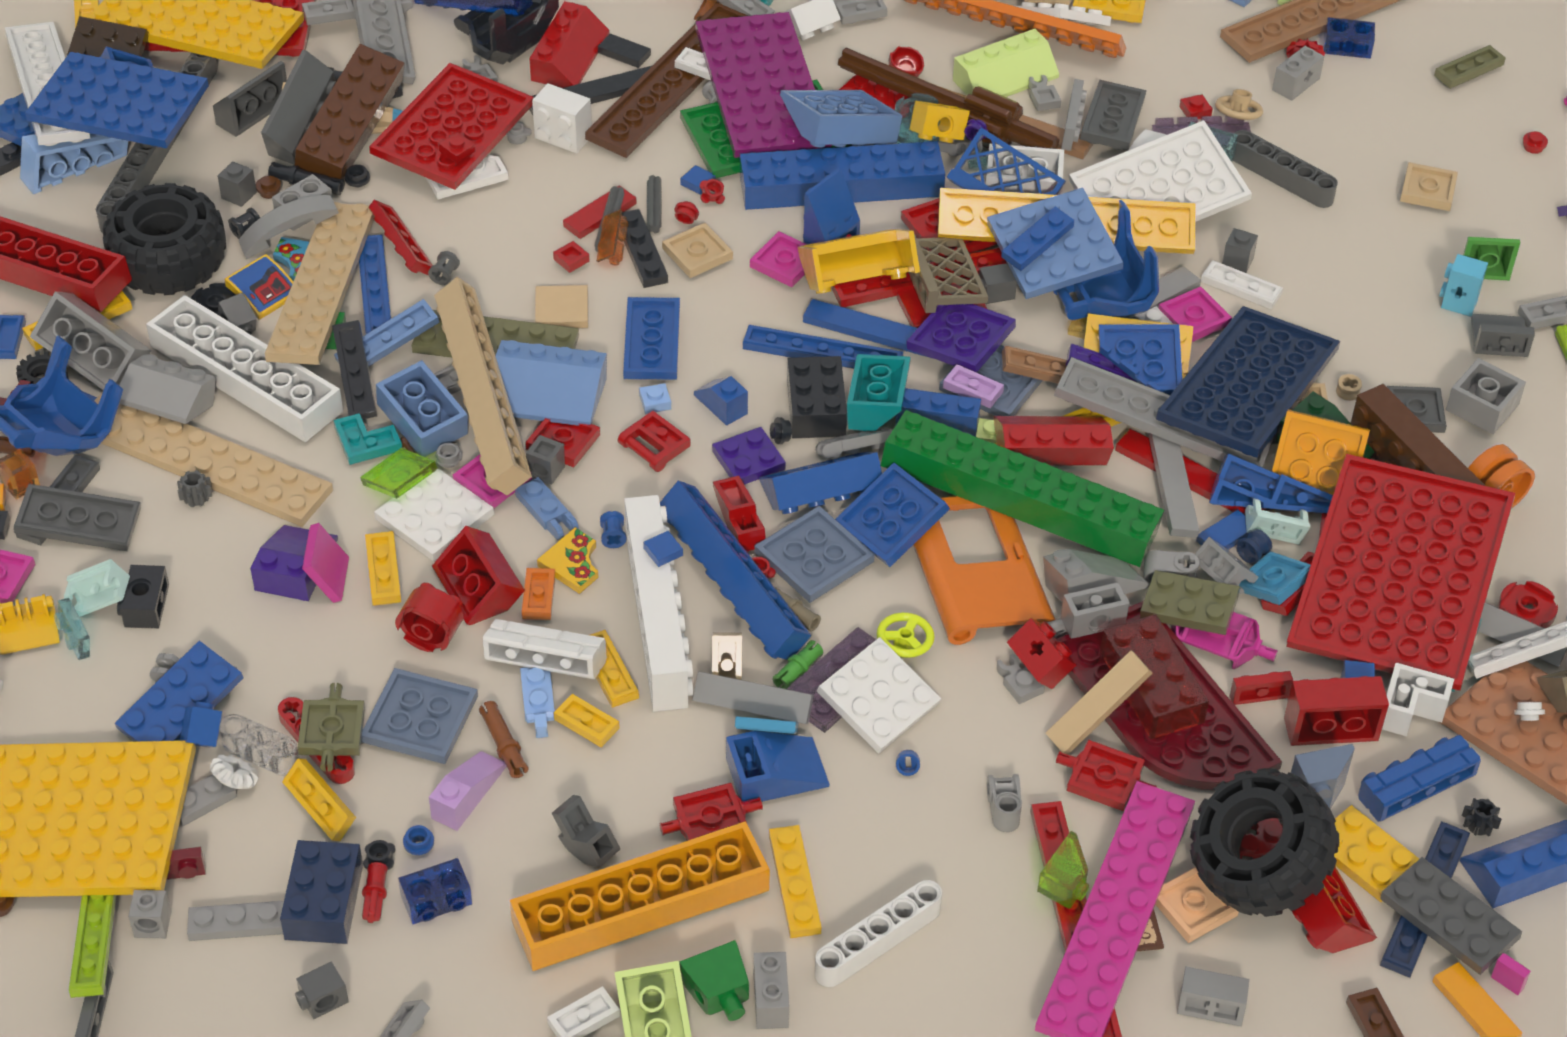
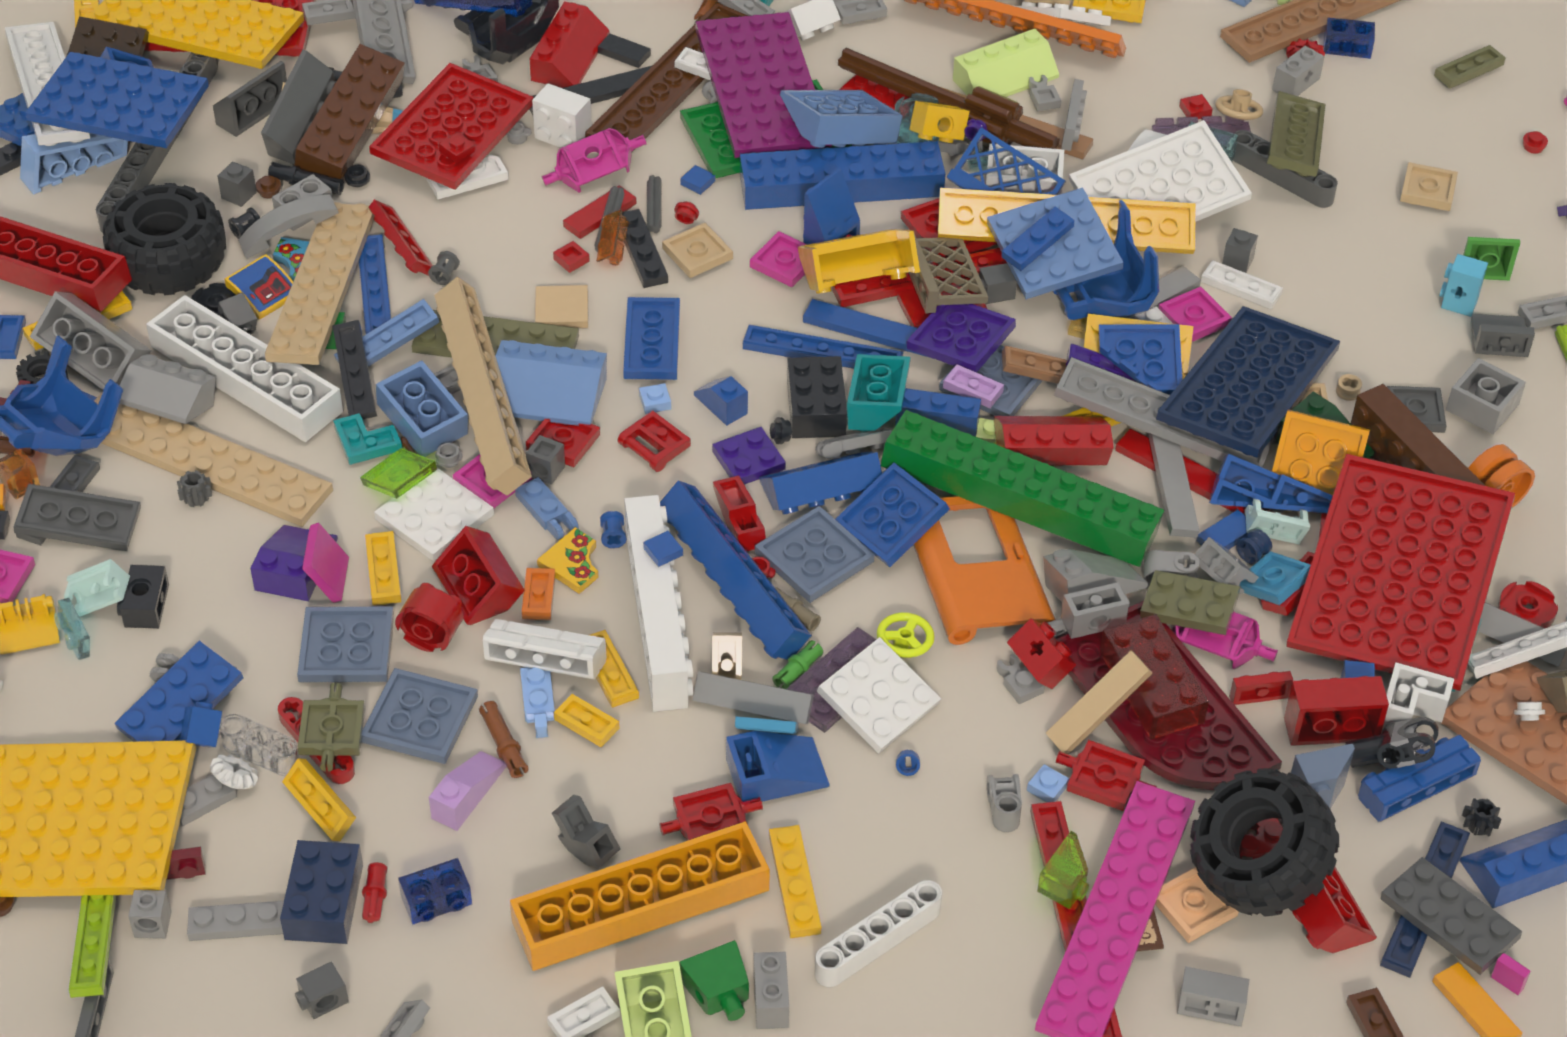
(345, 644): none -> sand blue plate
(379, 848): black plate -> none
(415, 834): blue plate -> none
(576, 169): none -> dark pink plate
(715, 186): red plate -> none
(907, 60): red hair -> none
(1047, 784): none -> light blue plate
(1113, 115): dark grey plate -> none
(1296, 134): none -> olive plate
(1369, 852): yellow plate -> none
(1395, 745): none -> black connector

